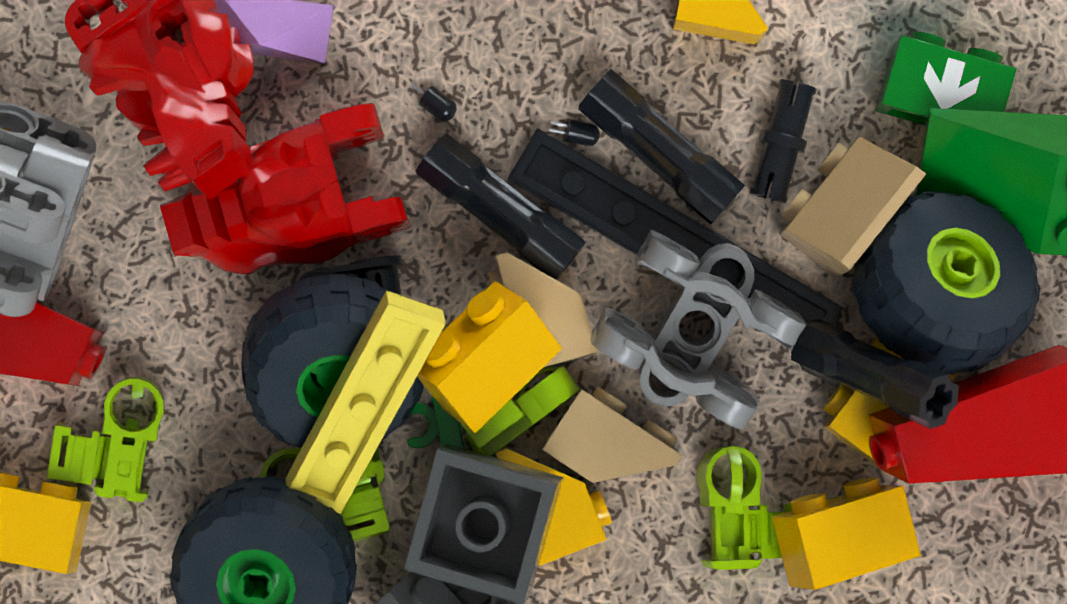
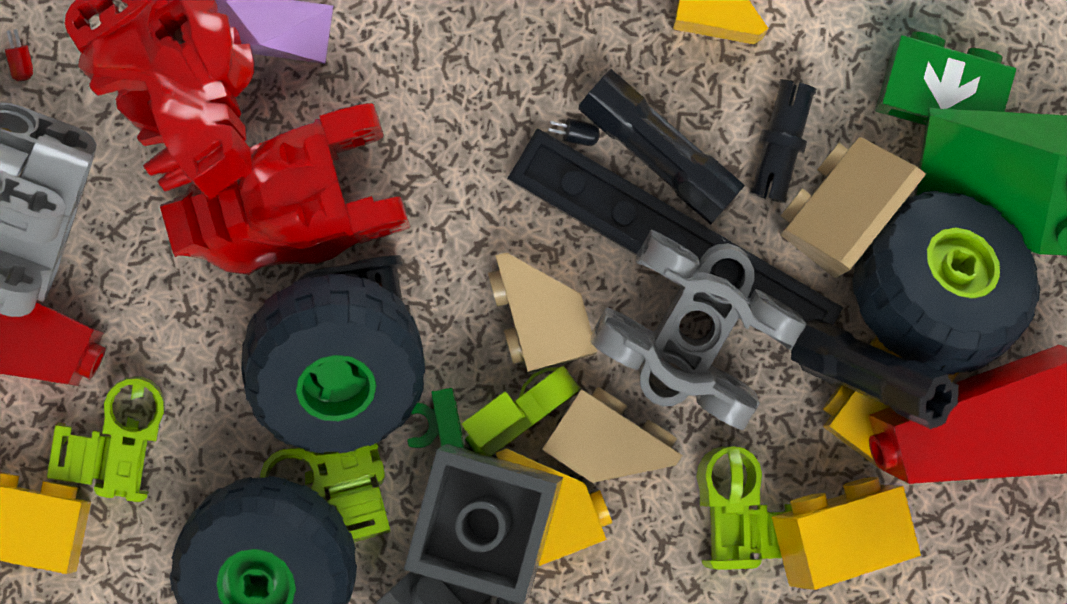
(18, 59): none -> red piece
(365, 399): light yellow plate -> none
(437, 103): black piece -> none
(468, 182): black axle -> none
(487, 356): yellow brick -> none

